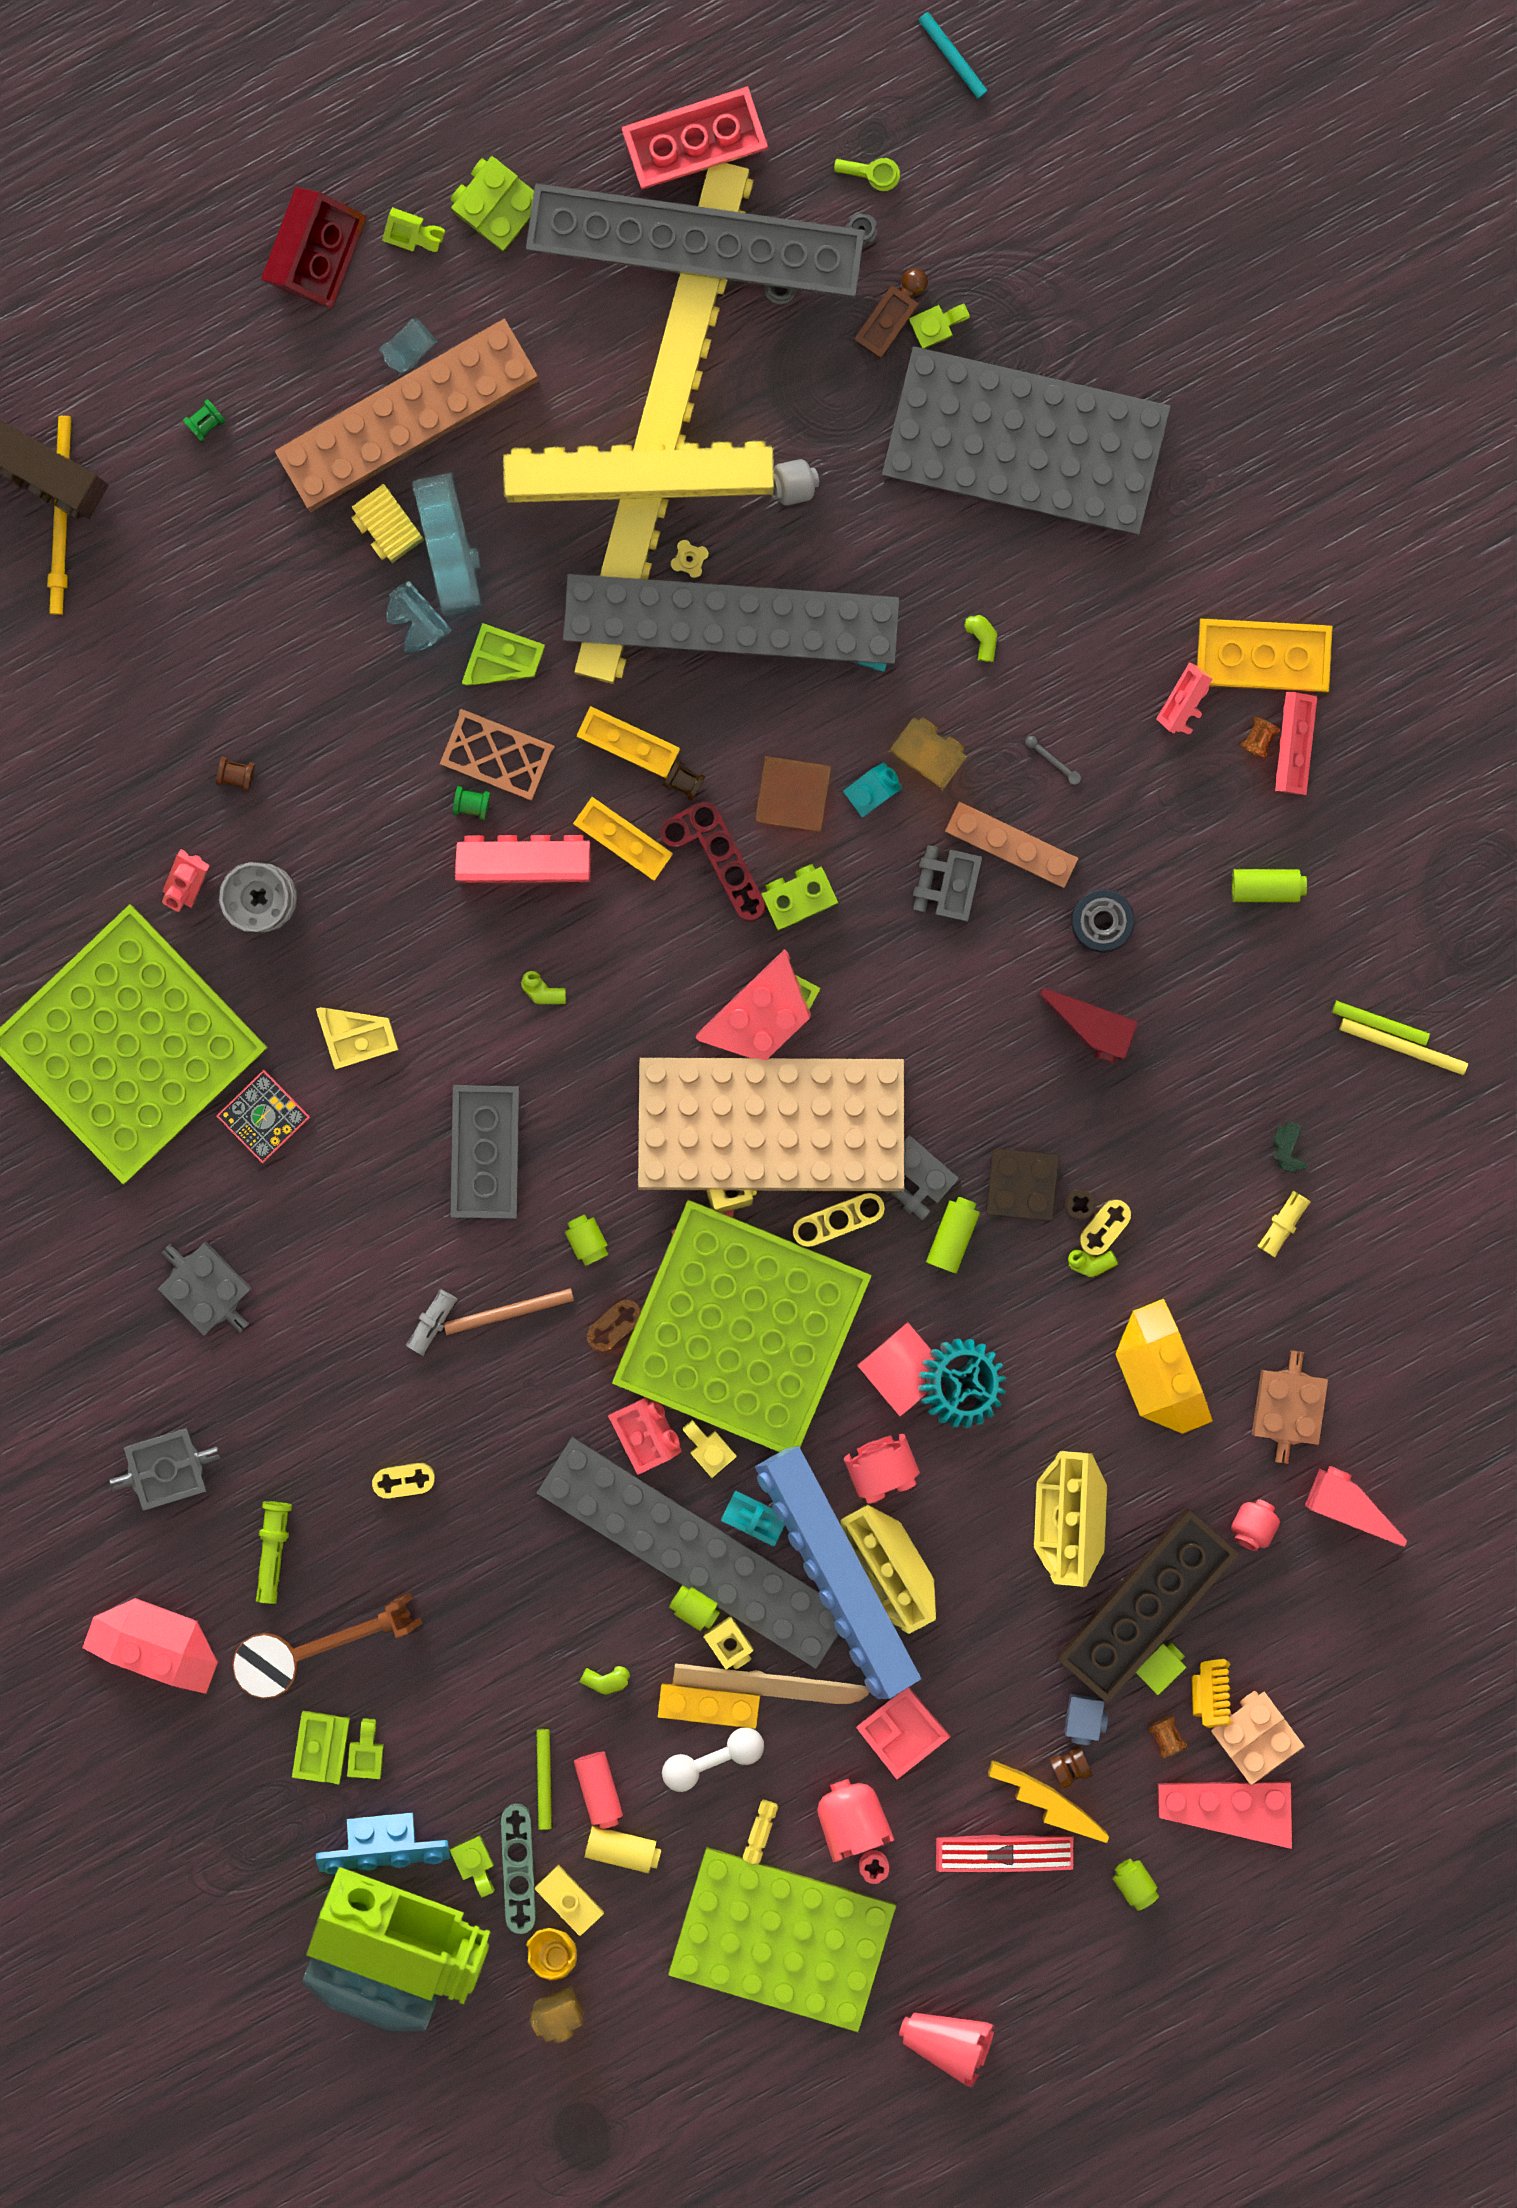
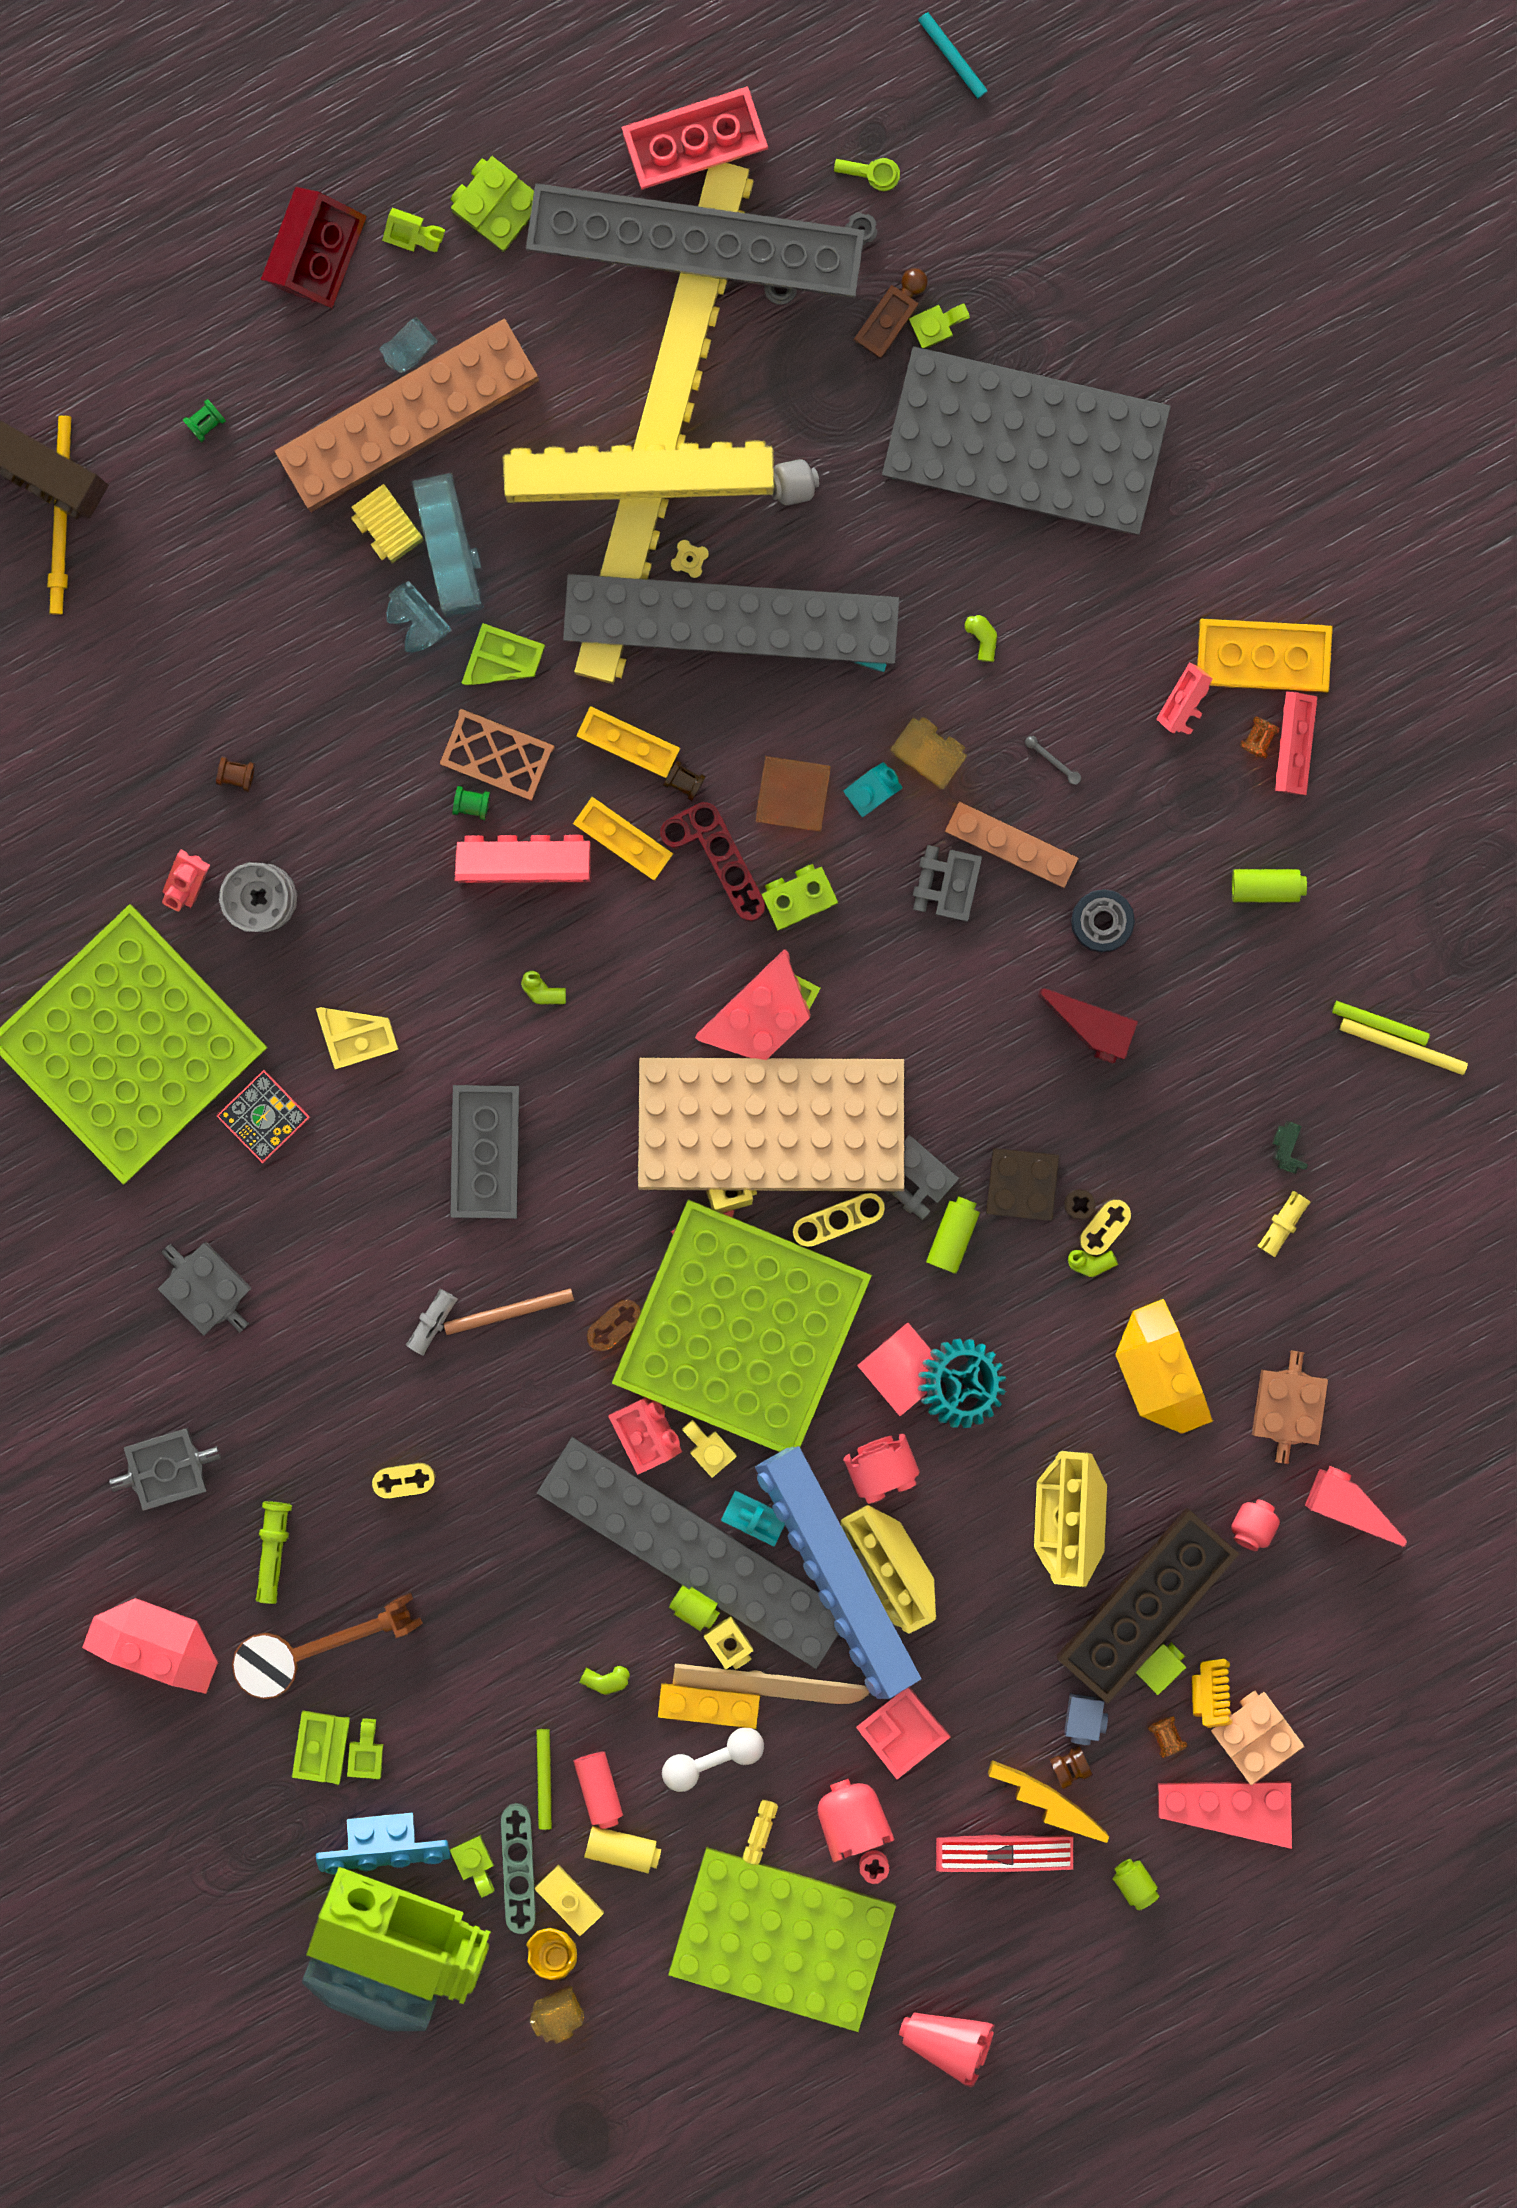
(586, 1239): lime brick -> none

